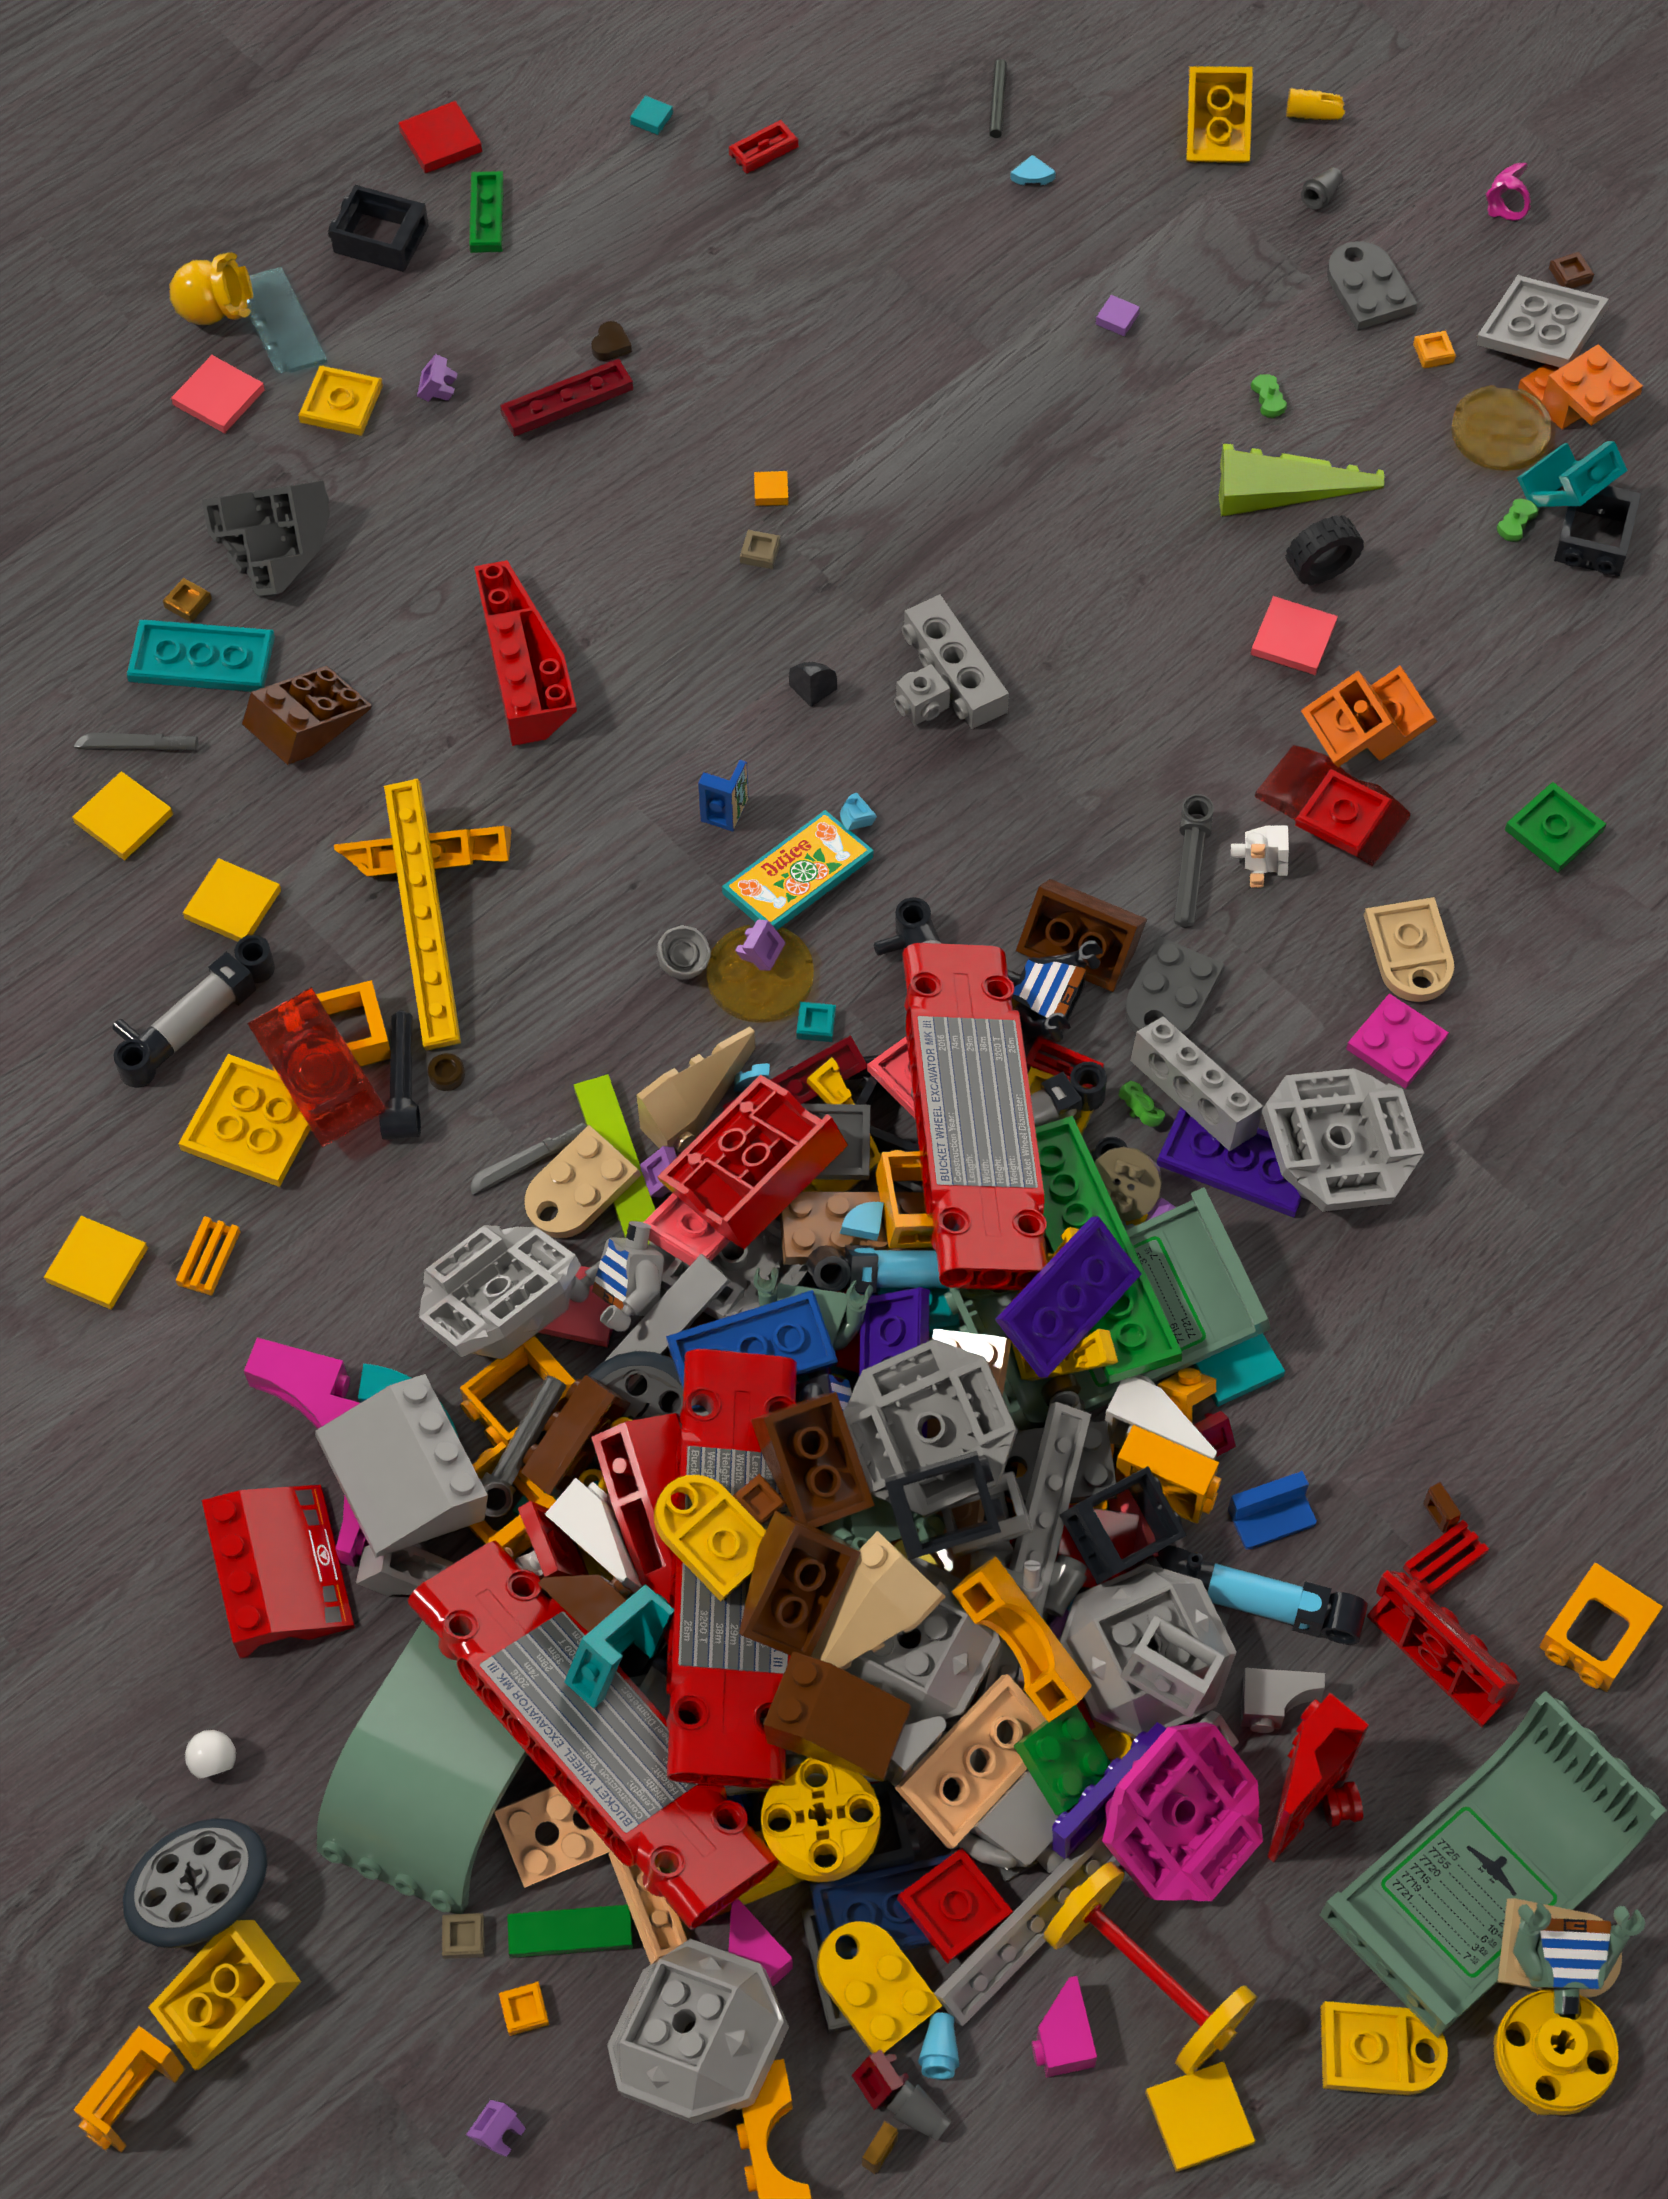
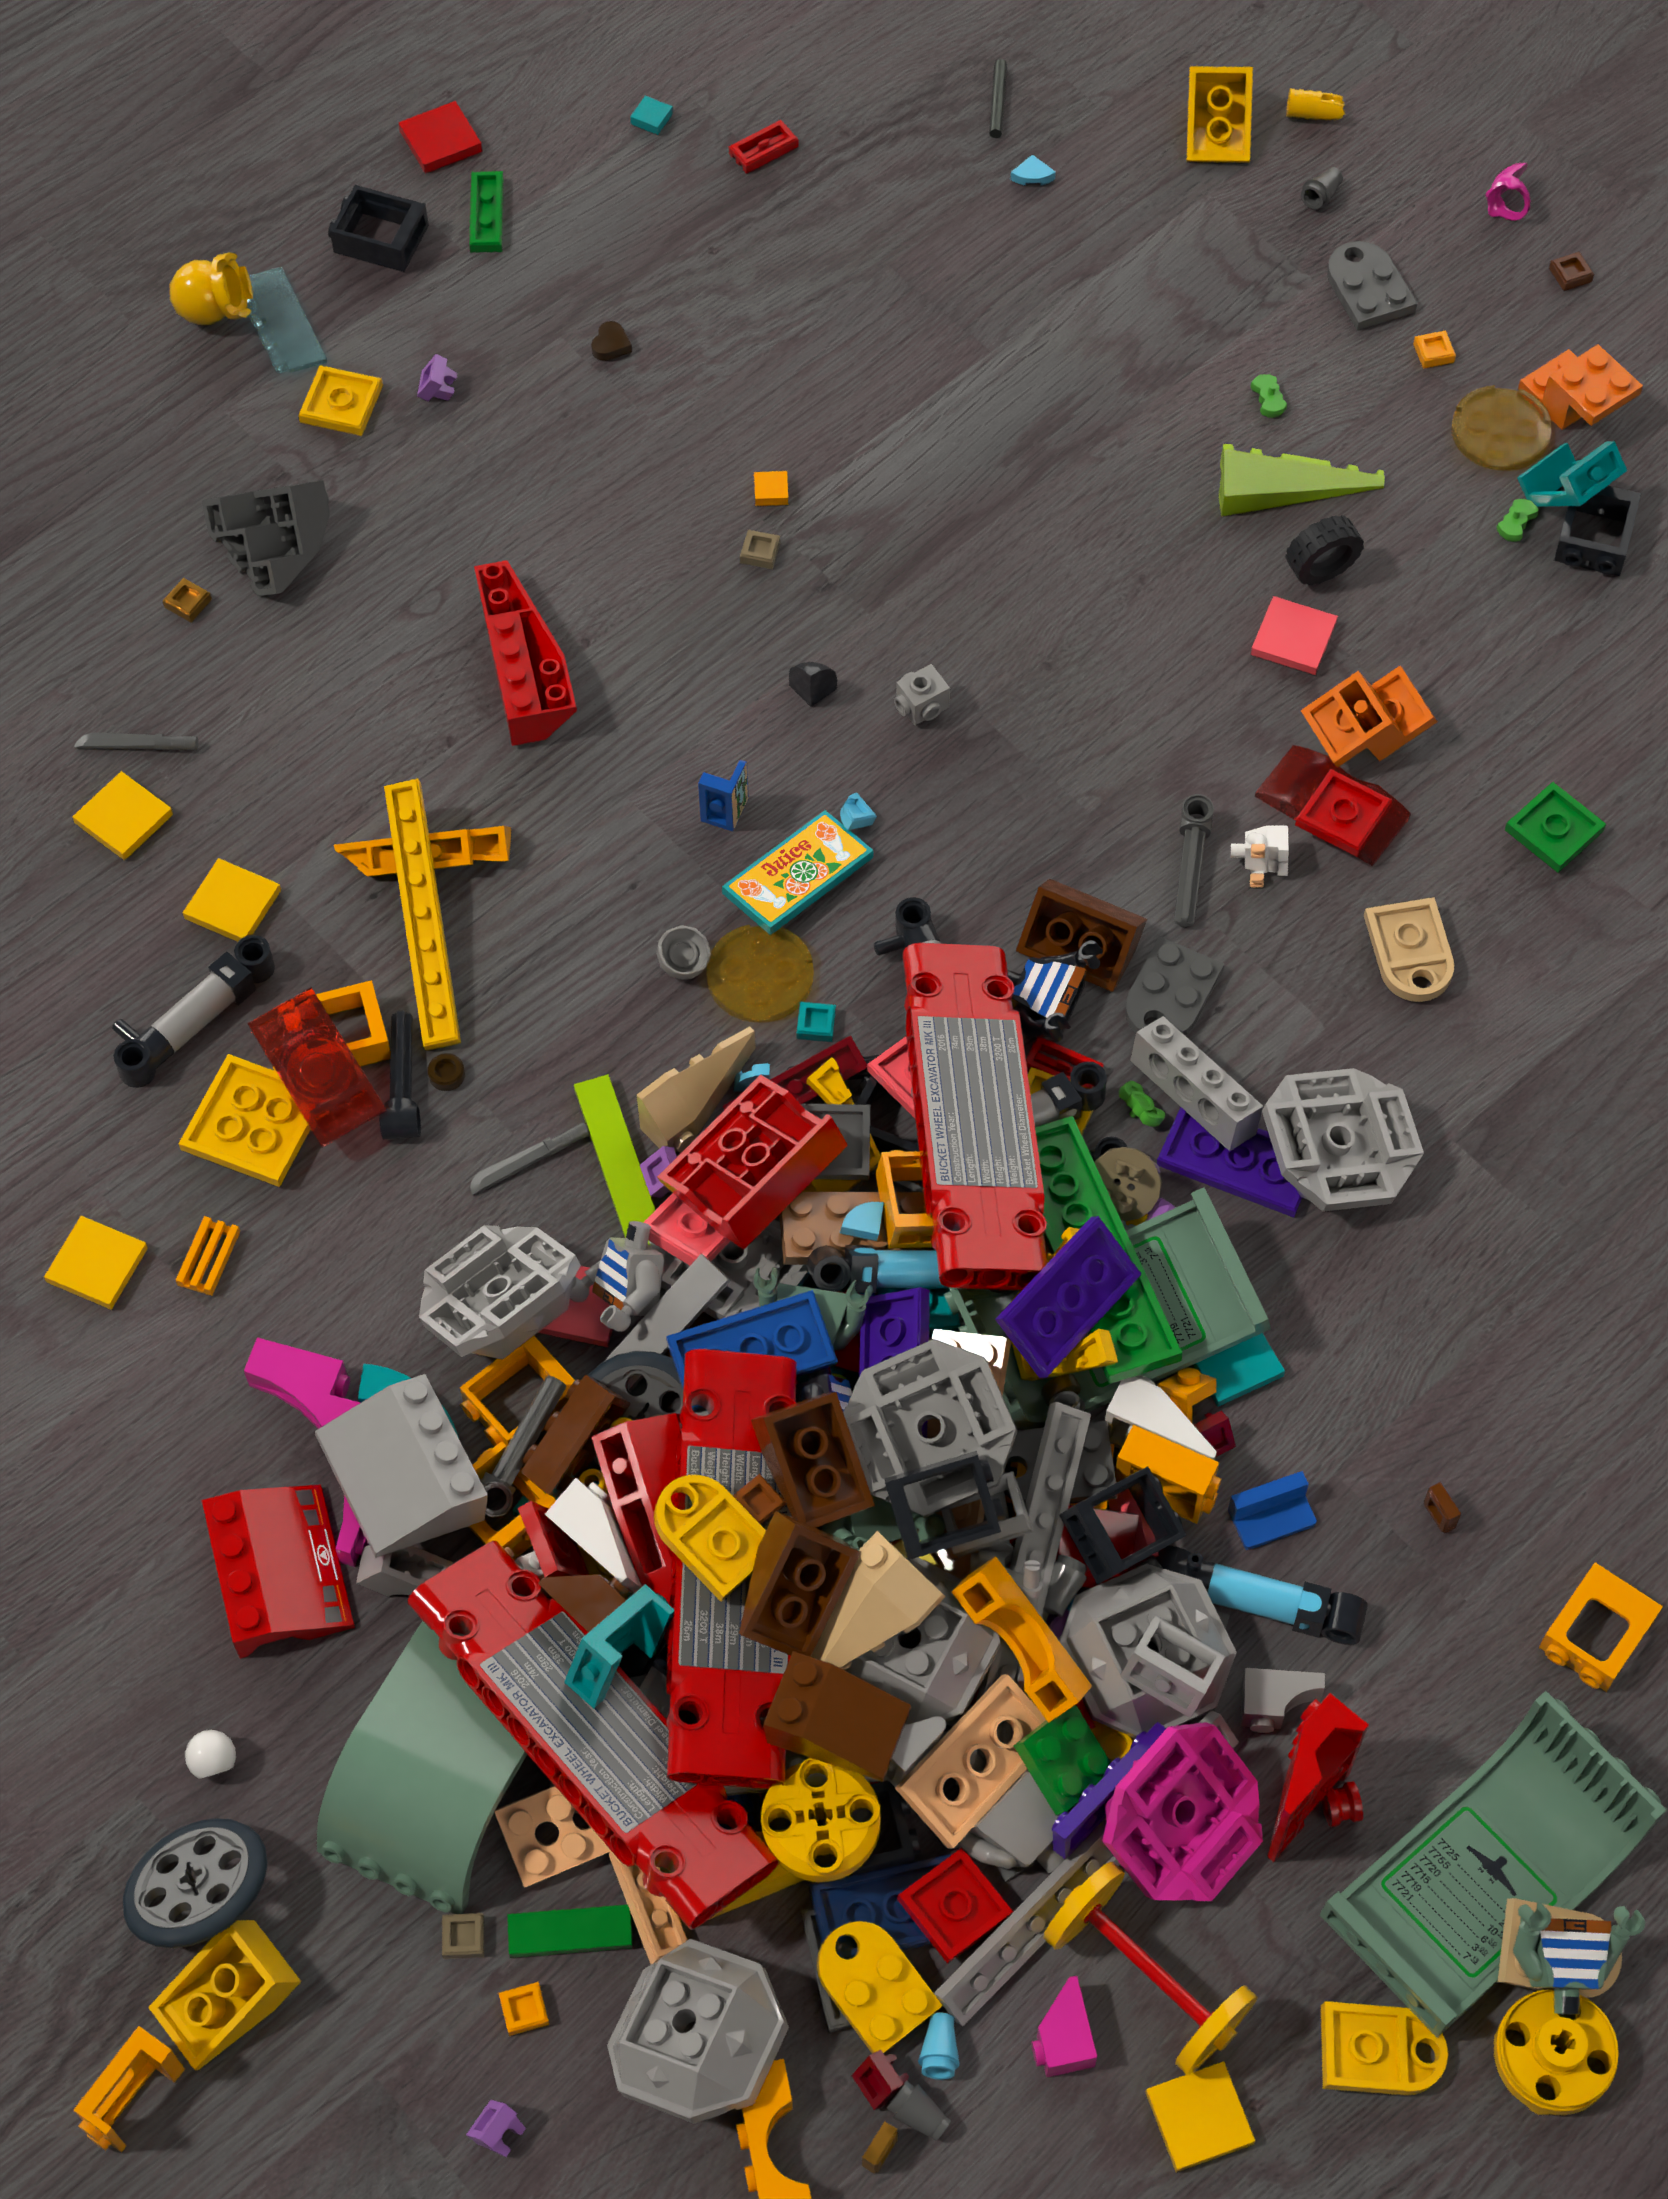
(200, 655): teal tile -> none
(218, 394): coral tile -> none
(303, 713): reddish brown slope -> none
(566, 397): dark red plate -> none
(580, 1184): tan plate -> none
(752, 1941): dark pink slope -> none
(761, 945): medium lavender tile -> none
(936, 620): light grey brick -> none
(1117, 315): medium lavender tile -> none
(1397, 1041): dark pink plate -> none
(1442, 1648): red piece -> none
(1469, 1539): red tile -> none
(1542, 321): light grey plate -> none

